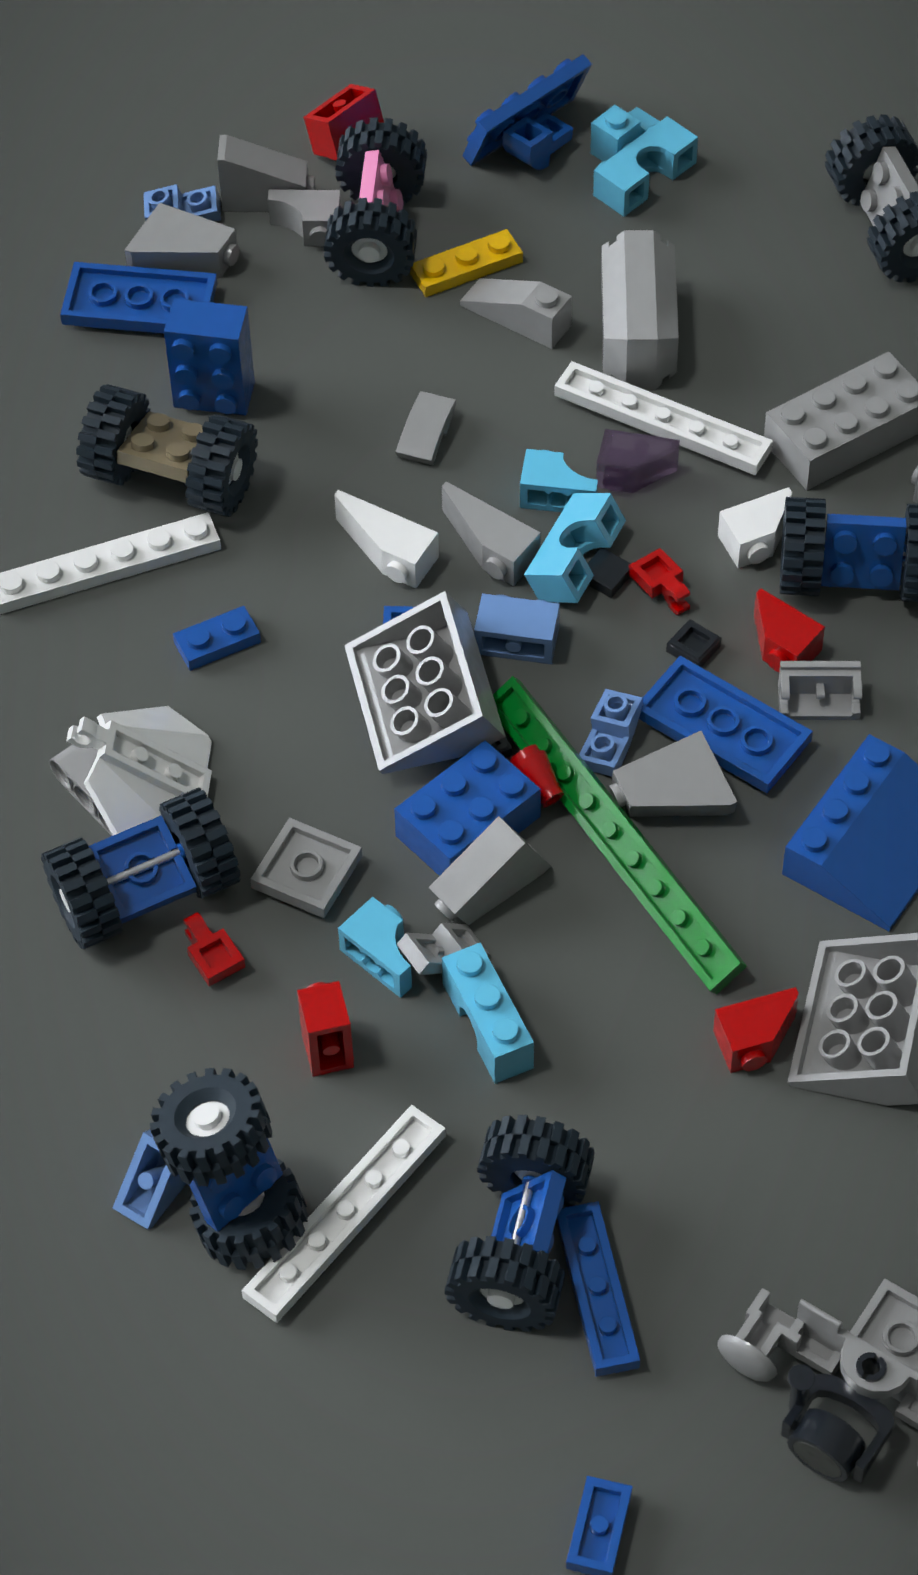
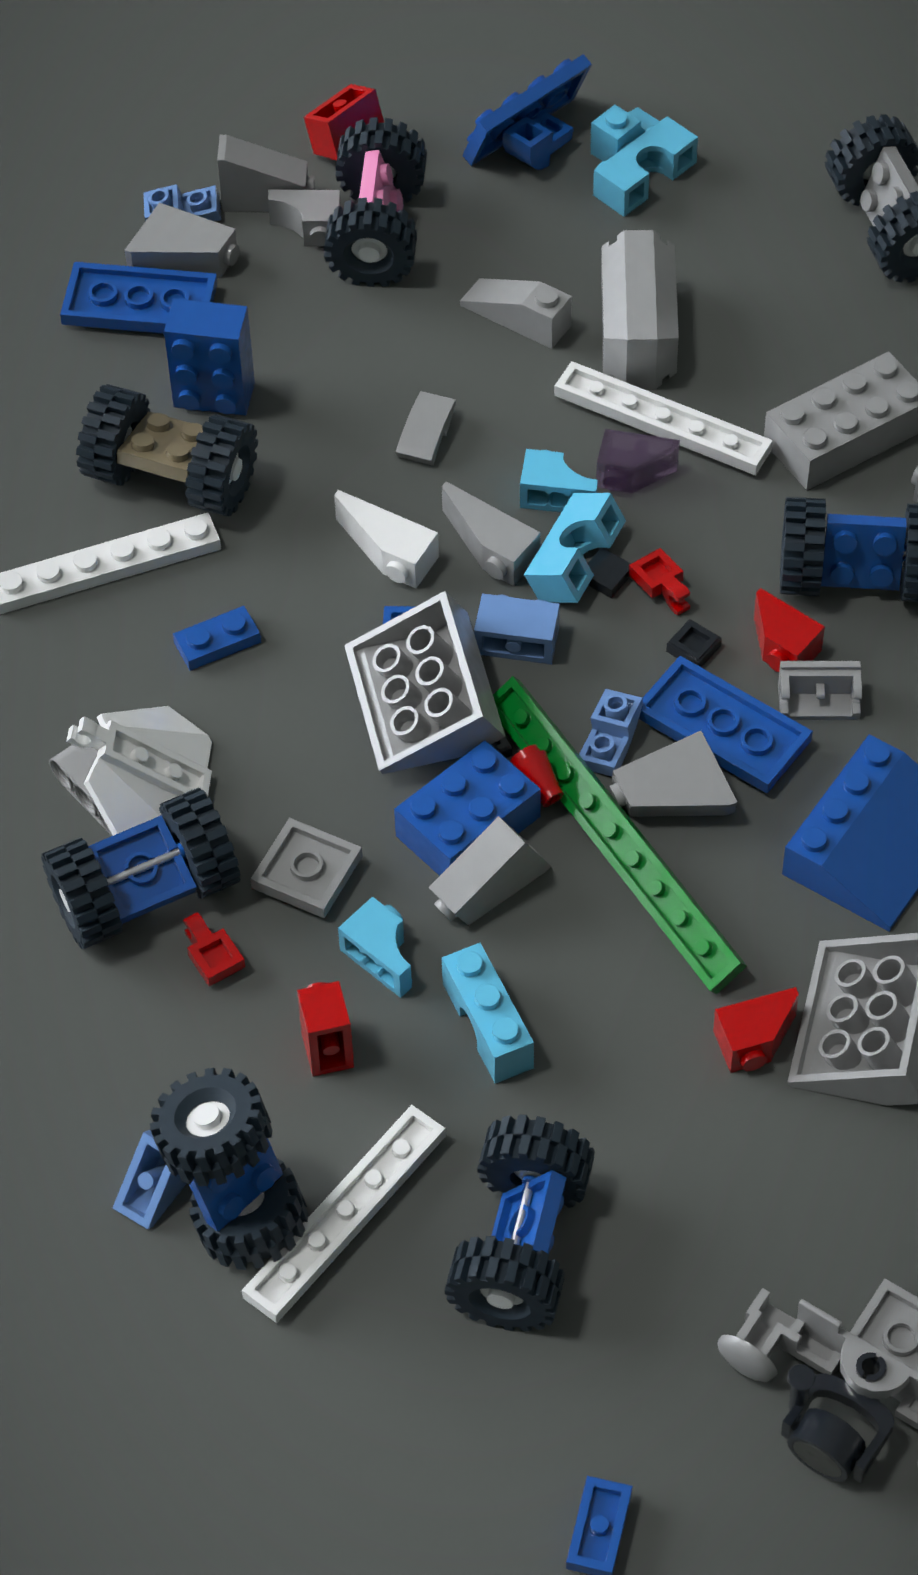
(427, 950): light grey slope -> none
(466, 263): yellow plate -> none
(597, 1289): blue plate -> none
(753, 528): white slope -> none

